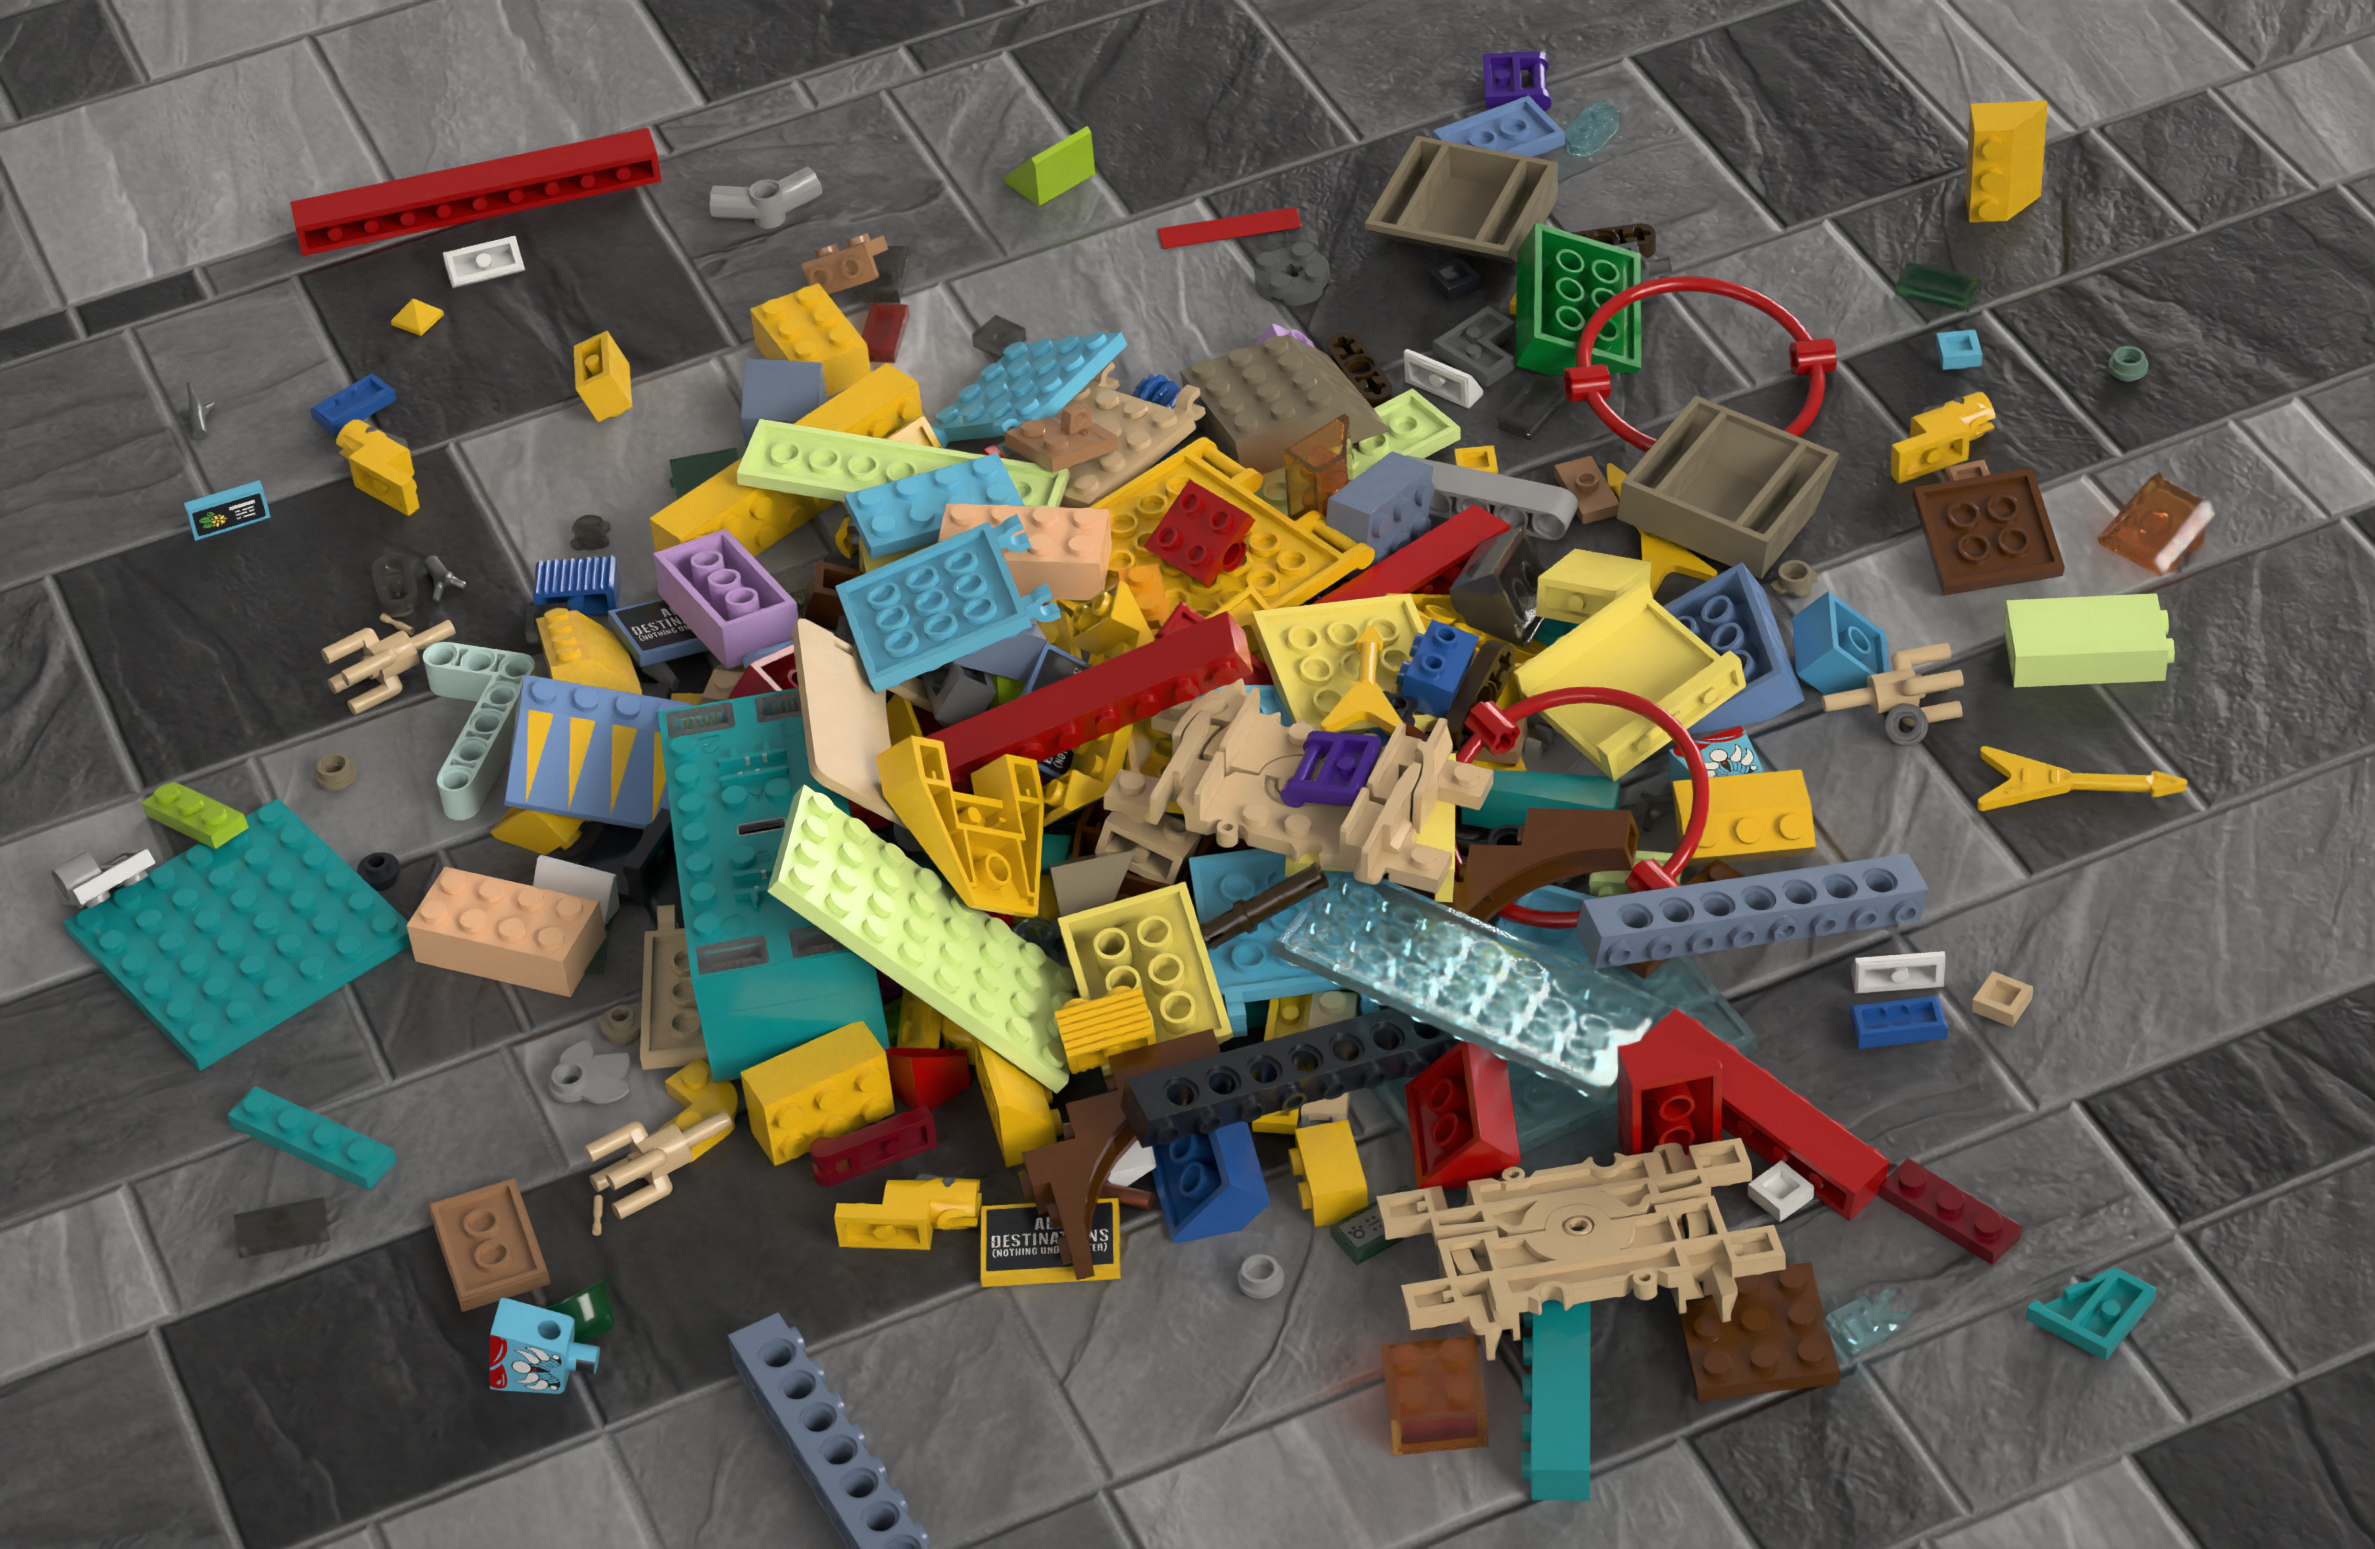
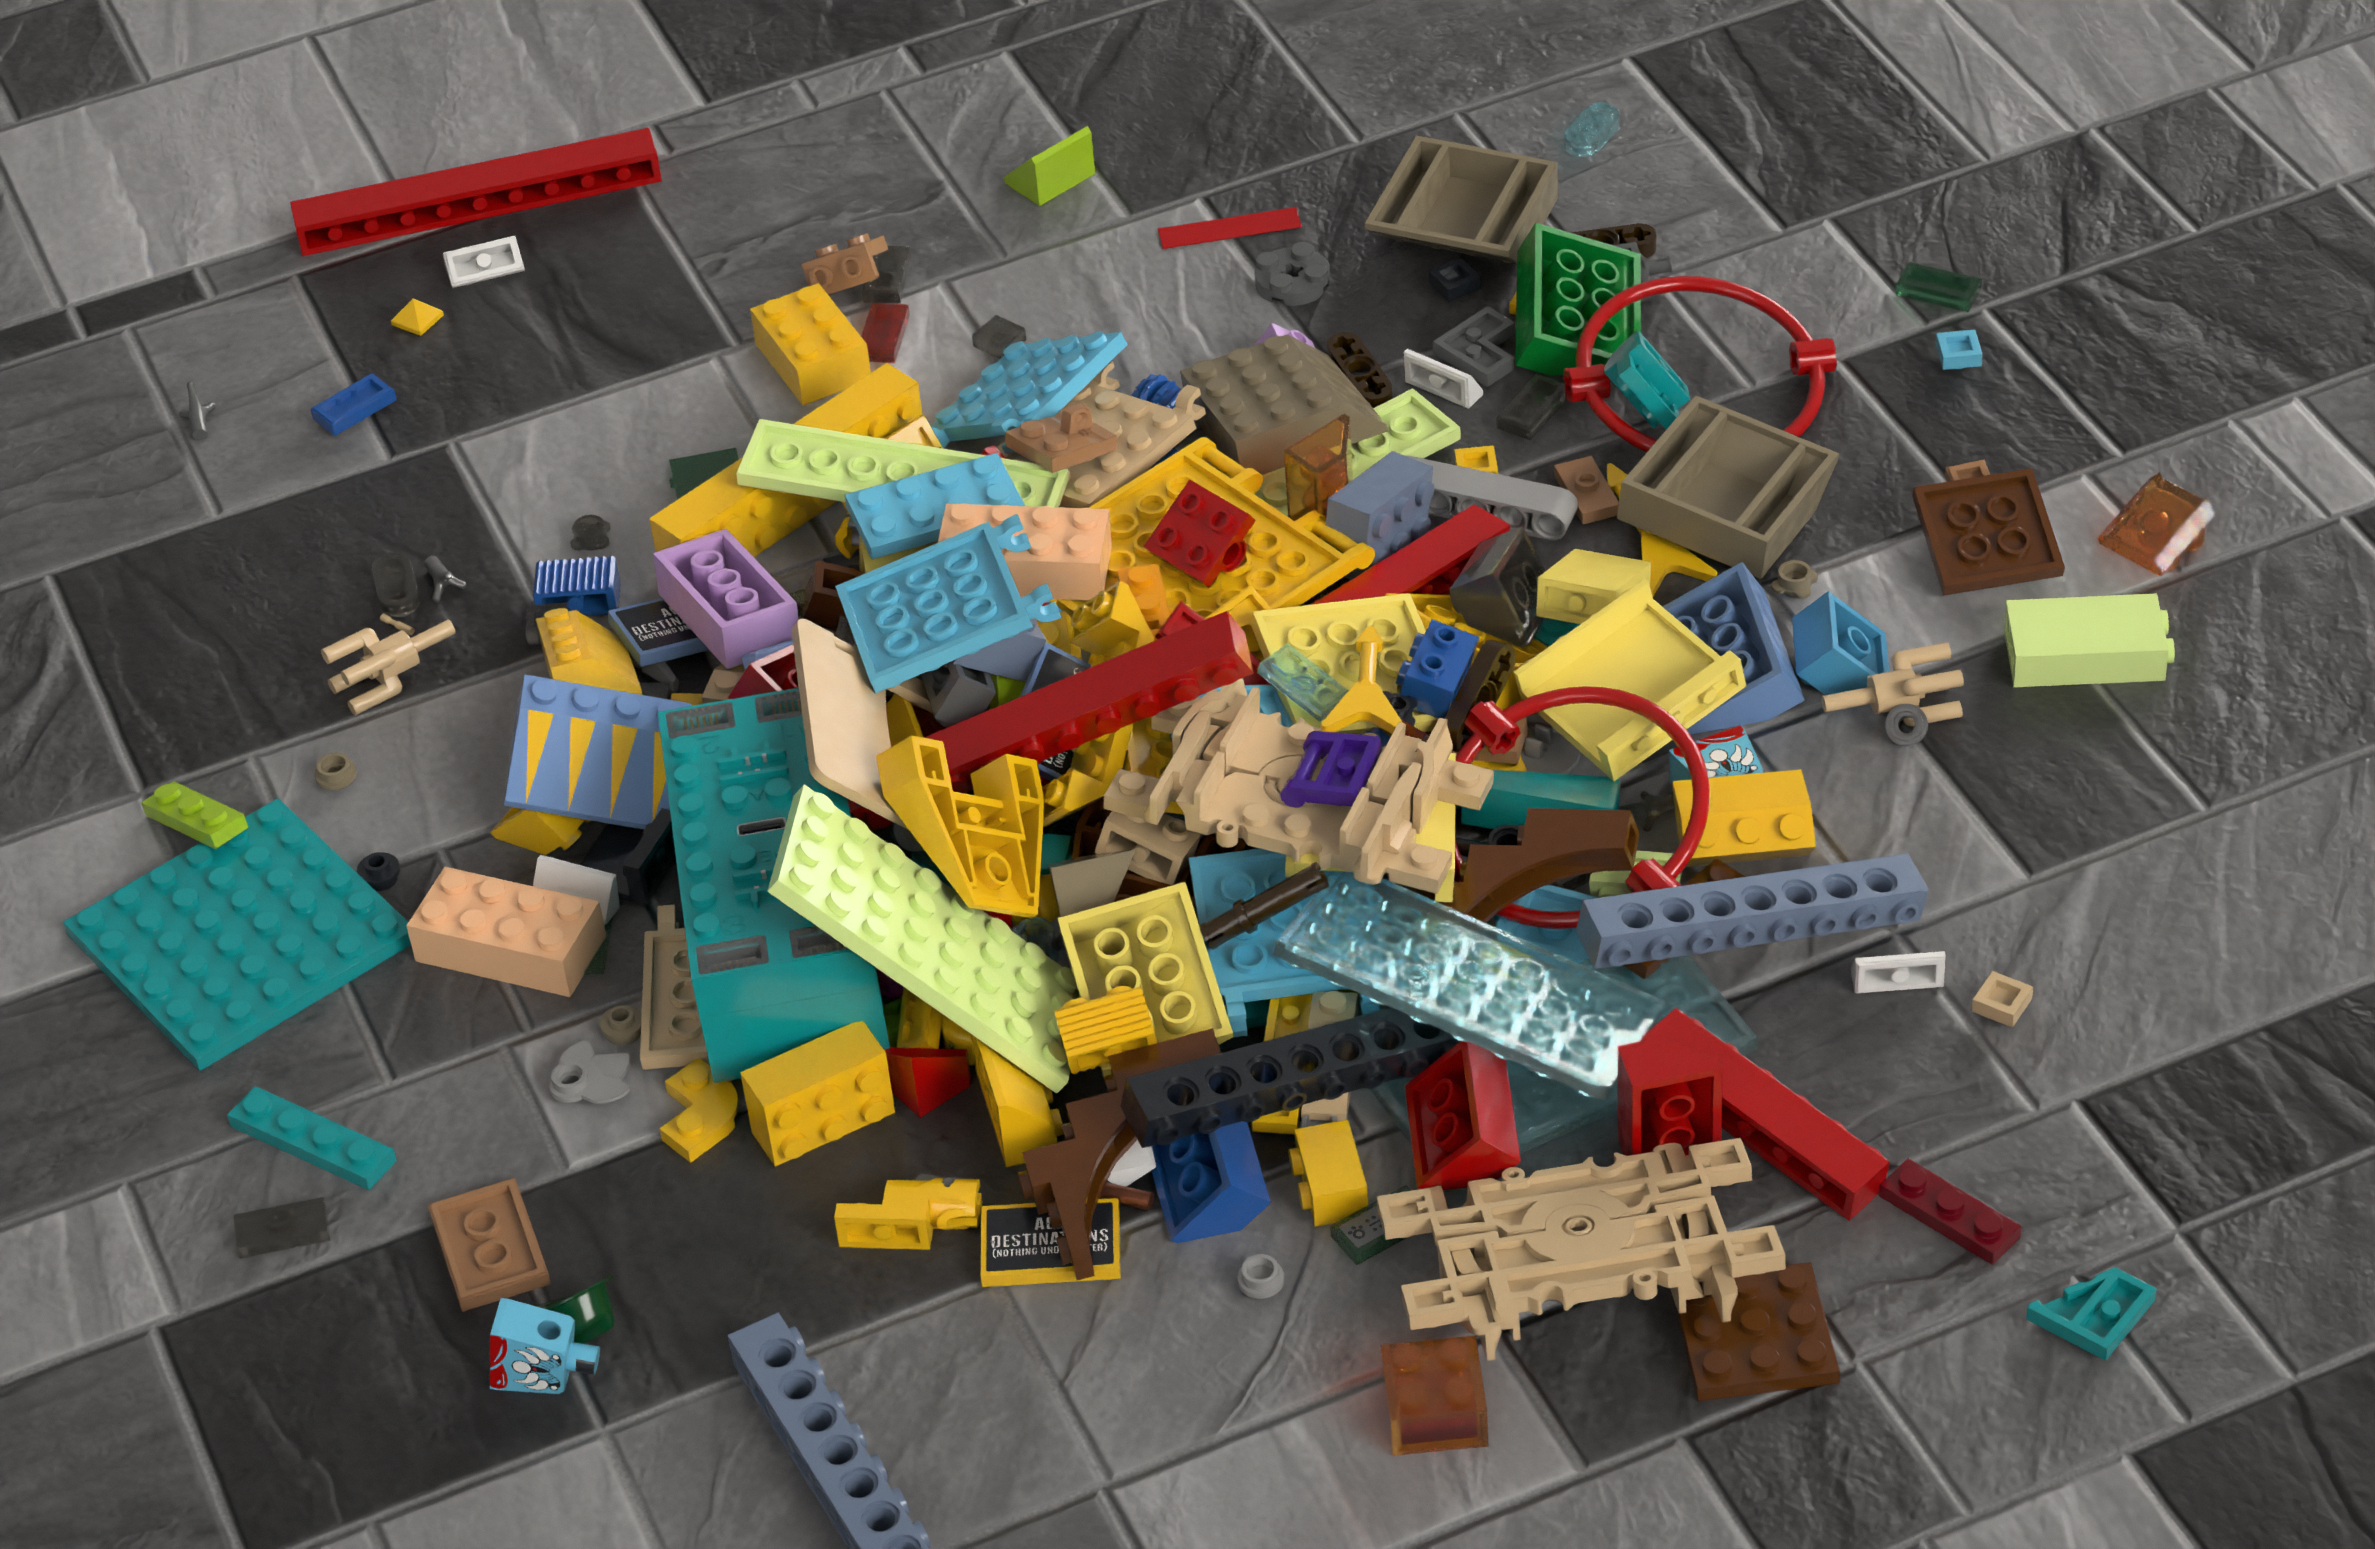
(87, 884): light grey plate -> none
(227, 510): tile -> none
(380, 465): yellow plate -> none
(485, 742): light aqua beam -> none
(597, 1213): tan piece -> none
(602, 376): yellow brick -> none
(651, 1158): tan plant -> none
(766, 199): light grey piece -> none
(780, 392): sand blue slope -> none
(872, 1147): dark red plate -> none
(1302, 681): none -> clear light blue plate
(1503, 78): dark purple plate -> none
(1510, 128): medium blue plate -> none
(1559, 1401): teal brick -> none
(1647, 381): none -> teal brick
(1780, 1191): white plate -> none
(1864, 1326): clear light blue plate -> none
(1898, 1022): blue plate -> none
(1941, 436): yellow plate -> none
(2004, 158): yellow slope -> none
(2038, 780): yellow piece -> none
(2128, 363): sand green plate -> none

